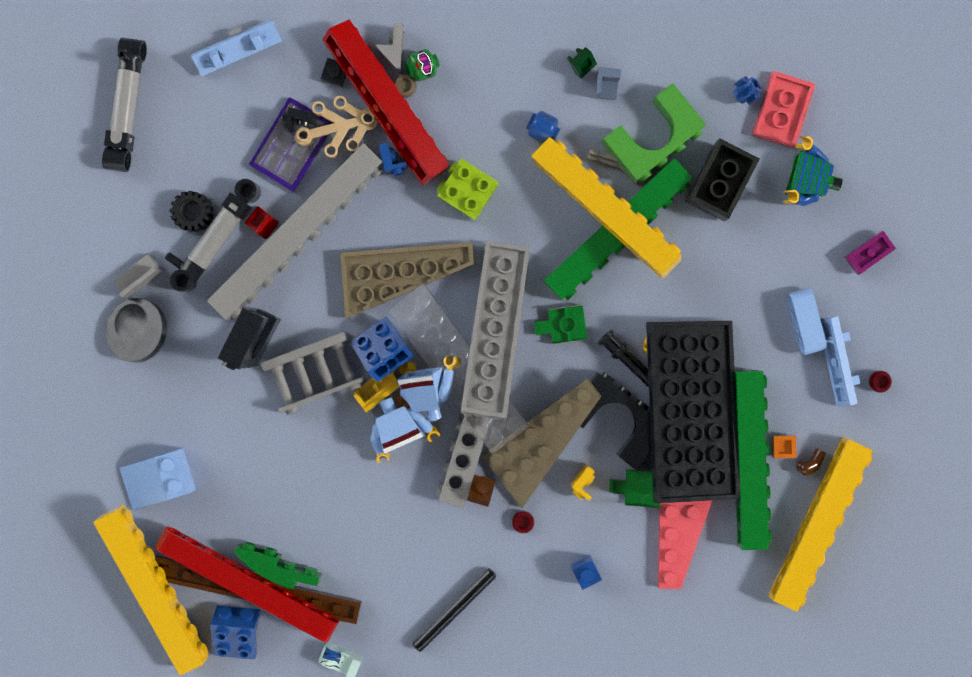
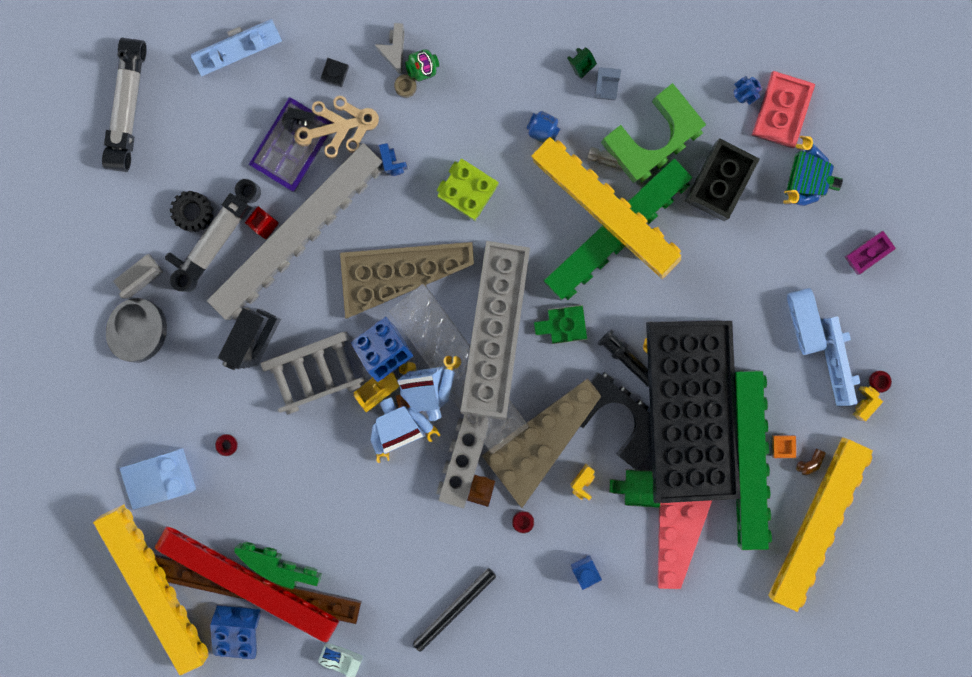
(219, 445): none -> dark red plate
(385, 102): red brick -> none
(867, 407): none -> yellow bracket

